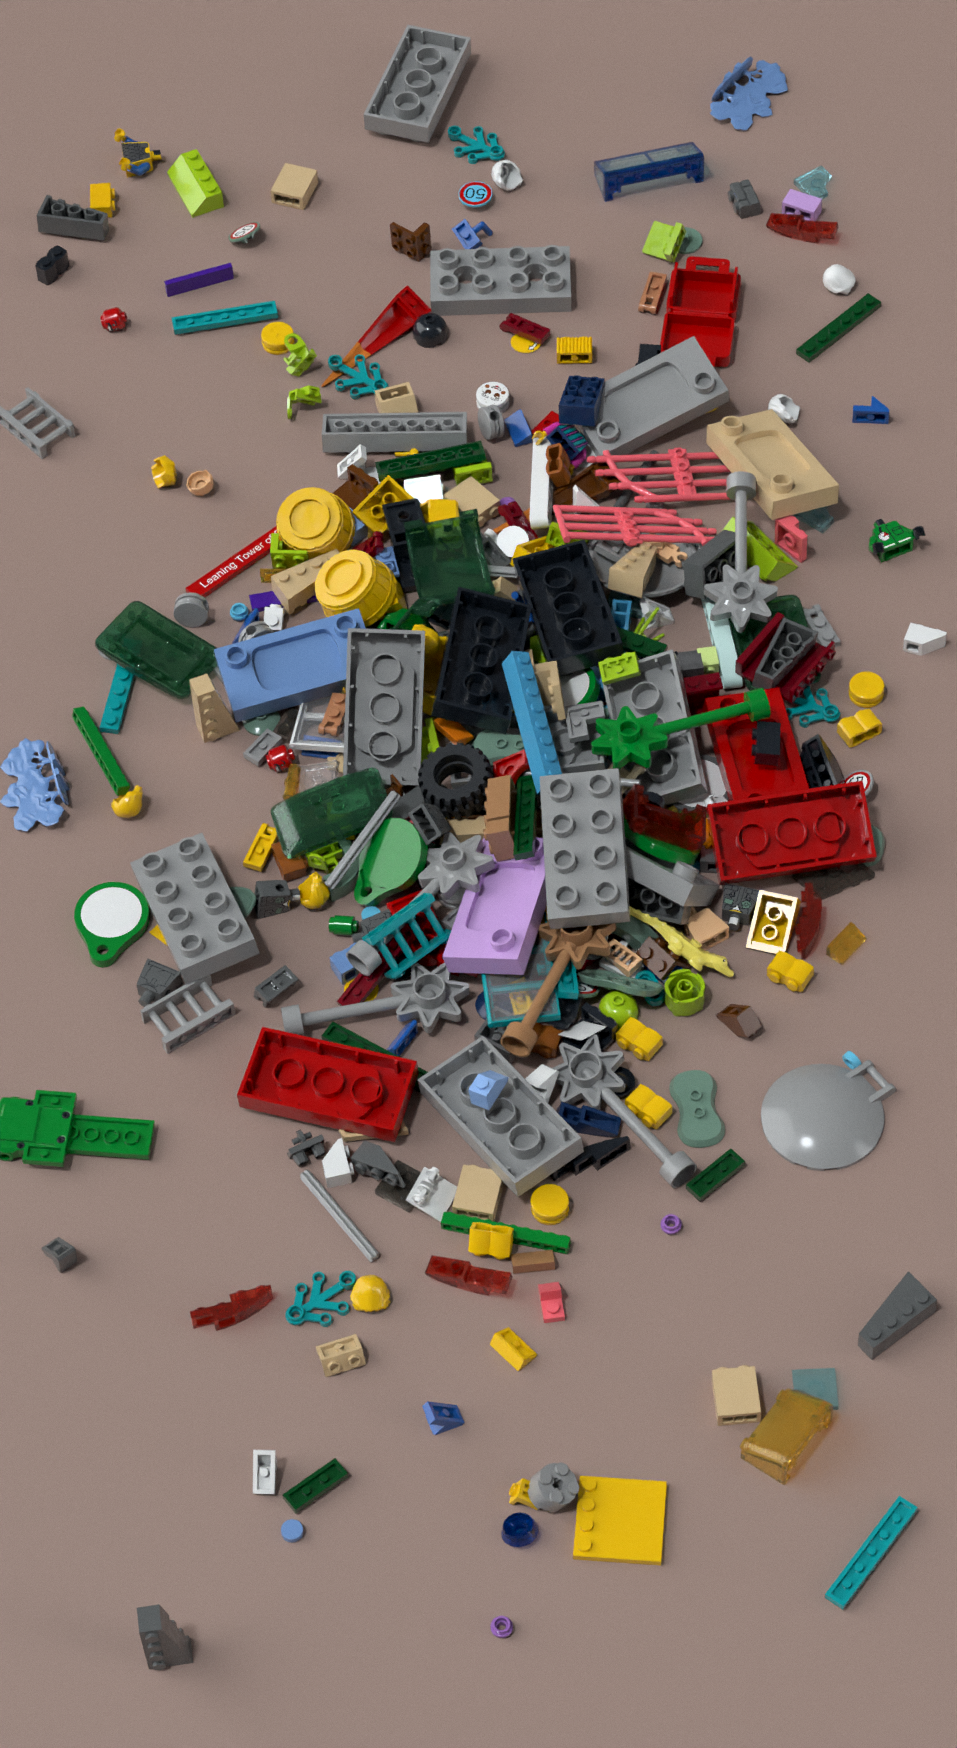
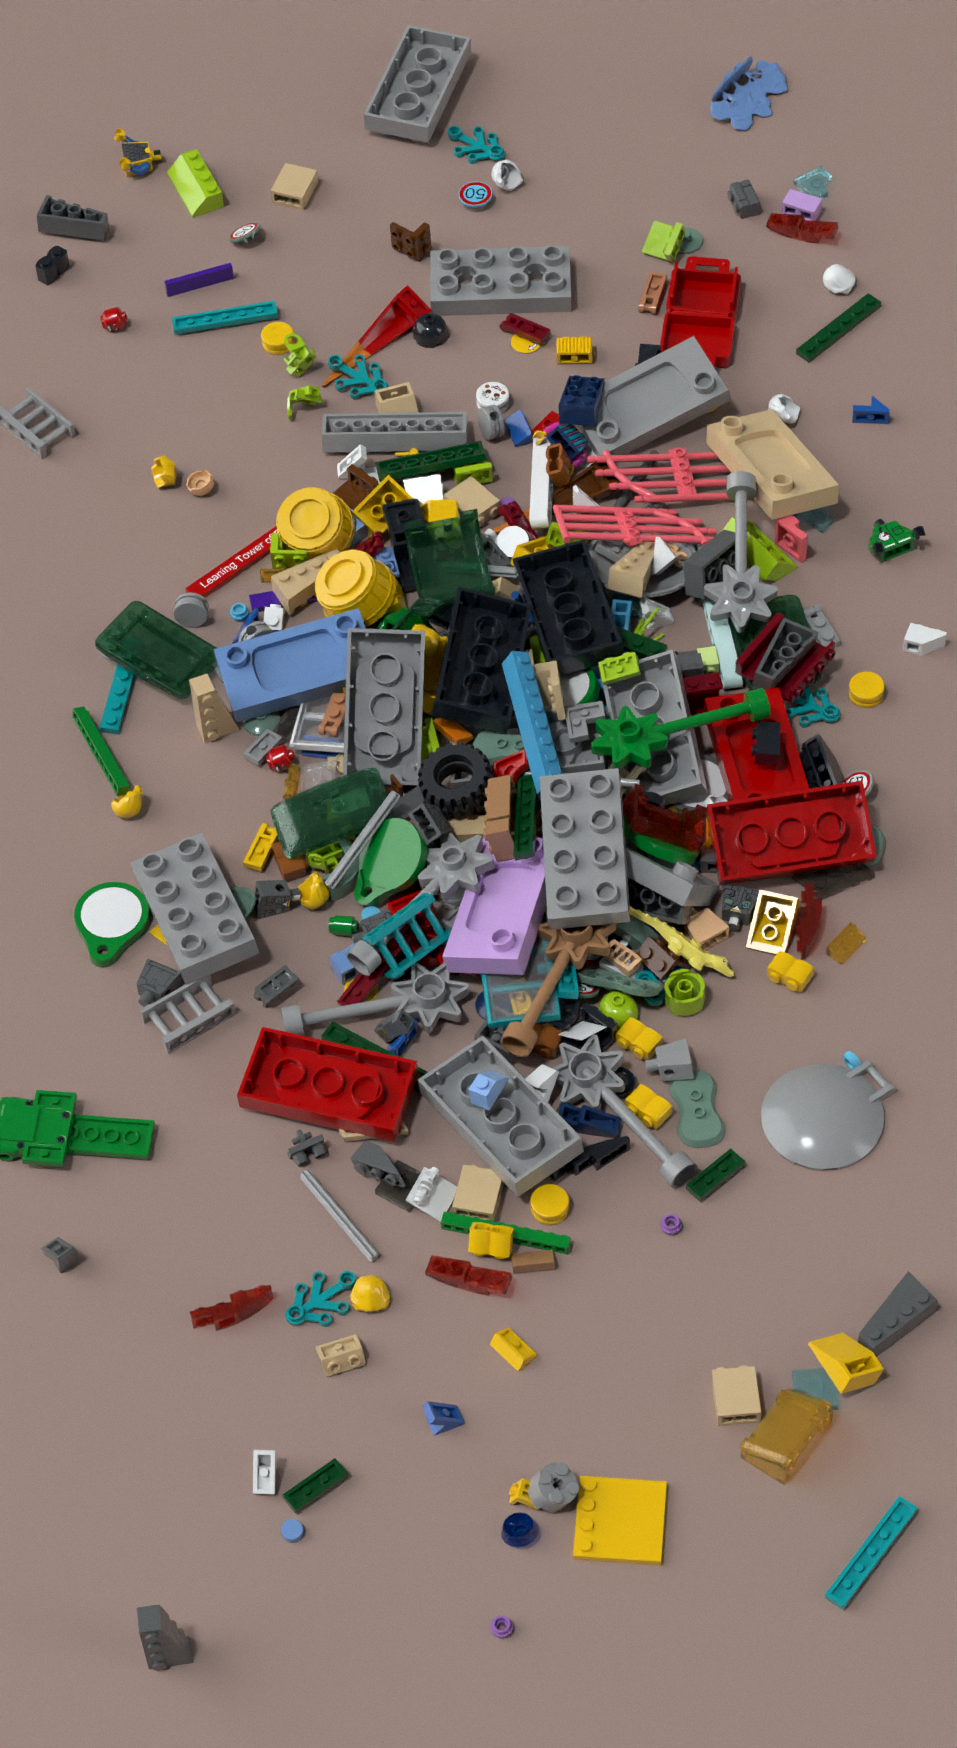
(32, 788): medium blue plant -> none
(101, 198): yellow brick -> none
(336, 1167): white slope -> none
(393, 1027): none -> dark grey leg
(468, 235): plate -> none
(551, 1302): coral slope -> none
(647, 166): clear blue windscreen -> none
(662, 557): none -> white slope
(672, 1061): none -> light grey torso
(740, 1020): reddish brown slope -> none
(847, 1362): none -> yellow slope
(858, 728): yellow brick -> none

